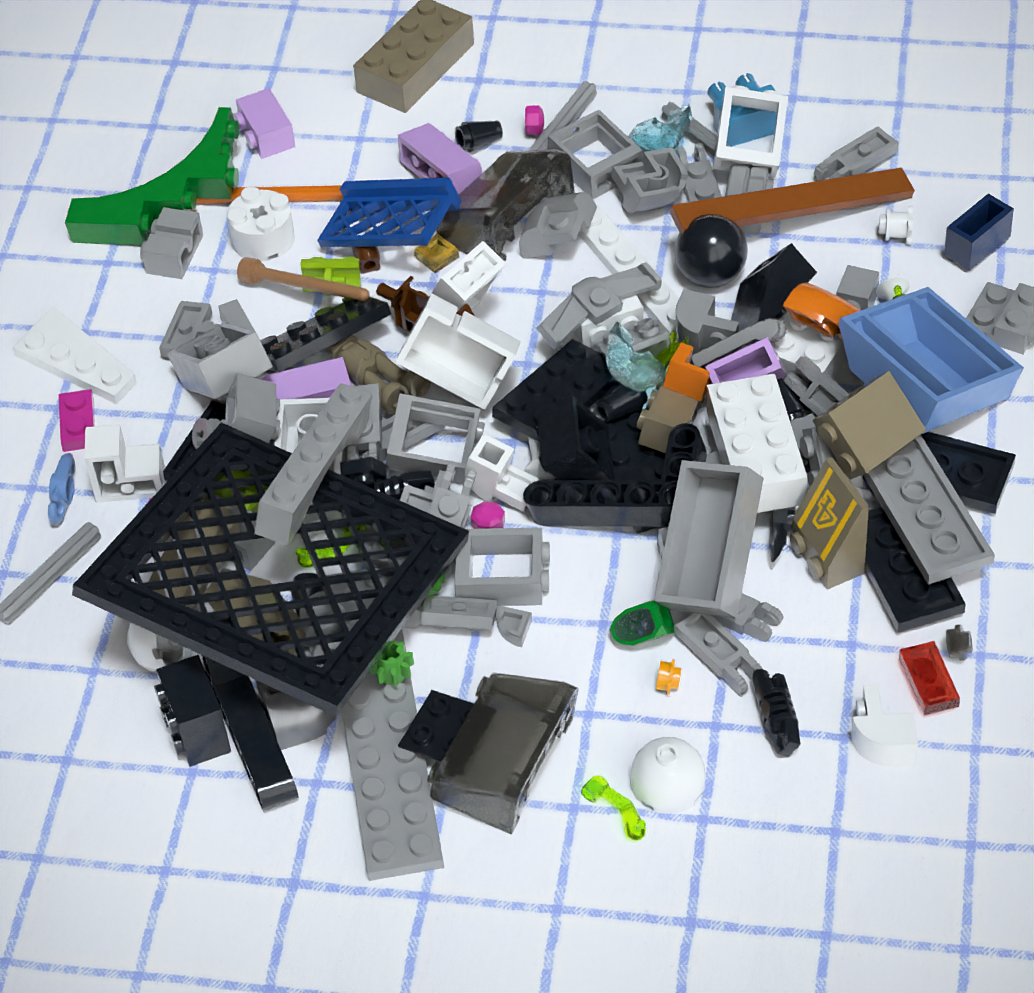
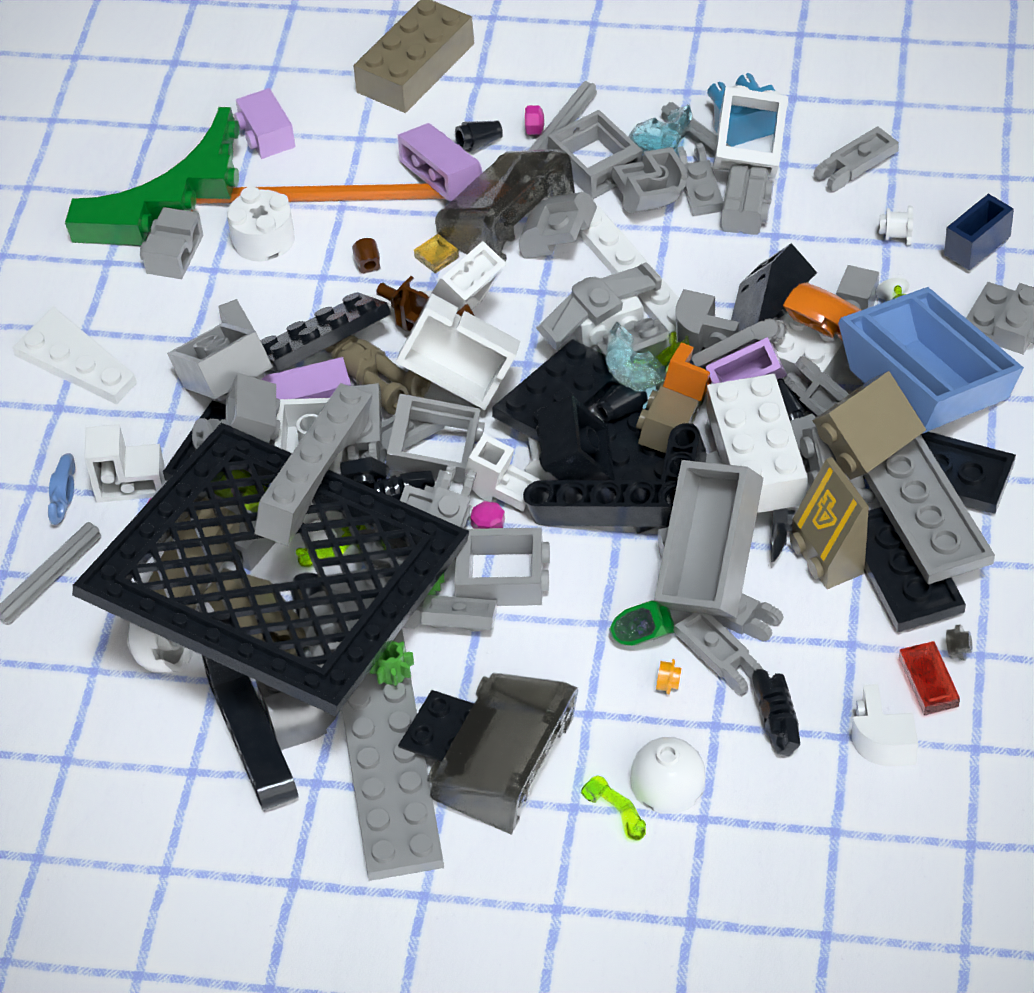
(75, 414): dark pink plate -> none
(187, 323): light grey hinge -> none
(191, 711): black brick -> none
(254, 271): medium nougat piece -> none
(340, 270): lime hips -> none
(388, 198): blue fence -> none
(513, 624): light grey tile -> none
(711, 251): black piece -> none
(799, 199): dark orange tile -> none

